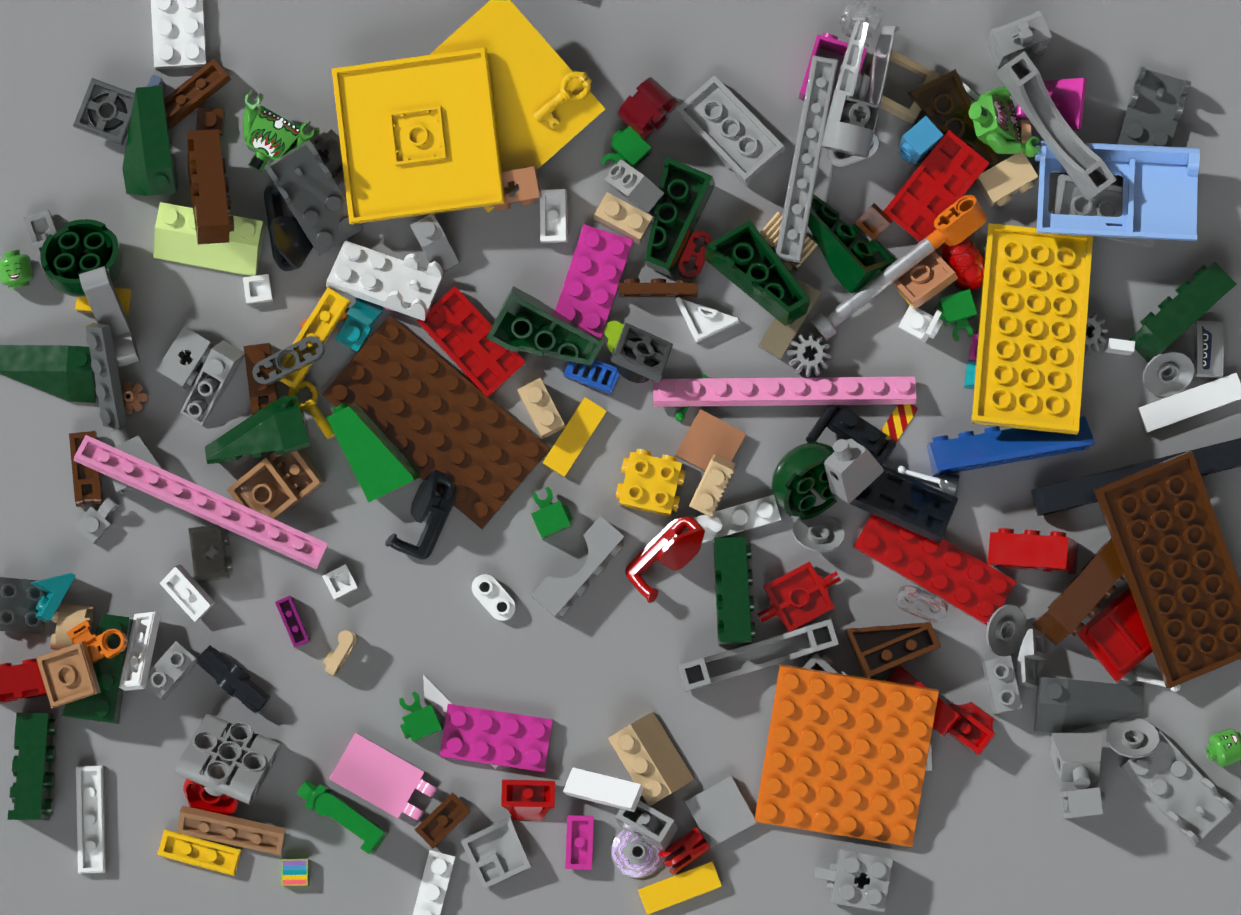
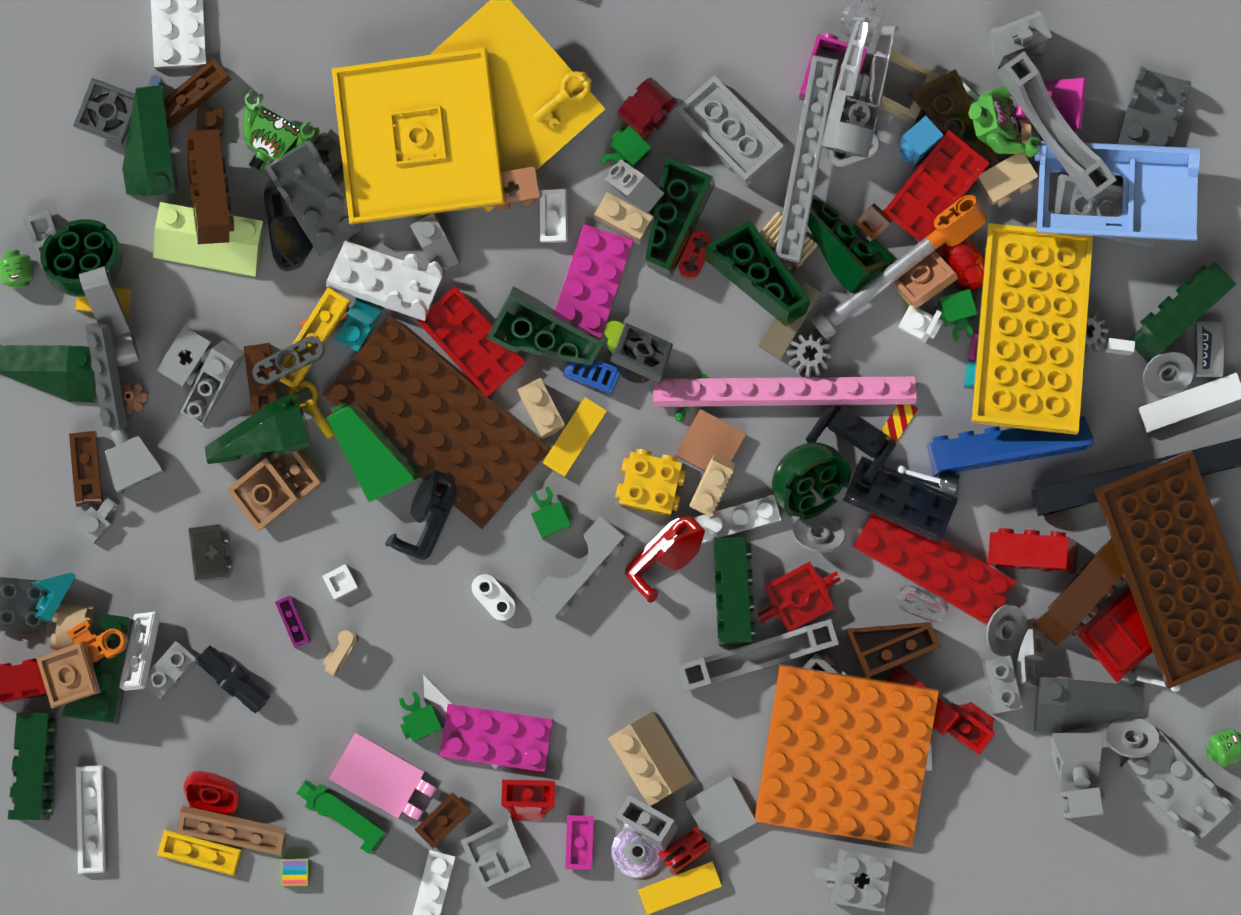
(187, 592): white plate -> none
(200, 502): bright pink plate -> none
(236, 762): light grey connector -> none
(258, 289): white tile -> none
(603, 789): white tile -> none
(658, 288): reddish brown plate -> none
(704, 320): white tile -> none
(850, 469): light grey torso -> none

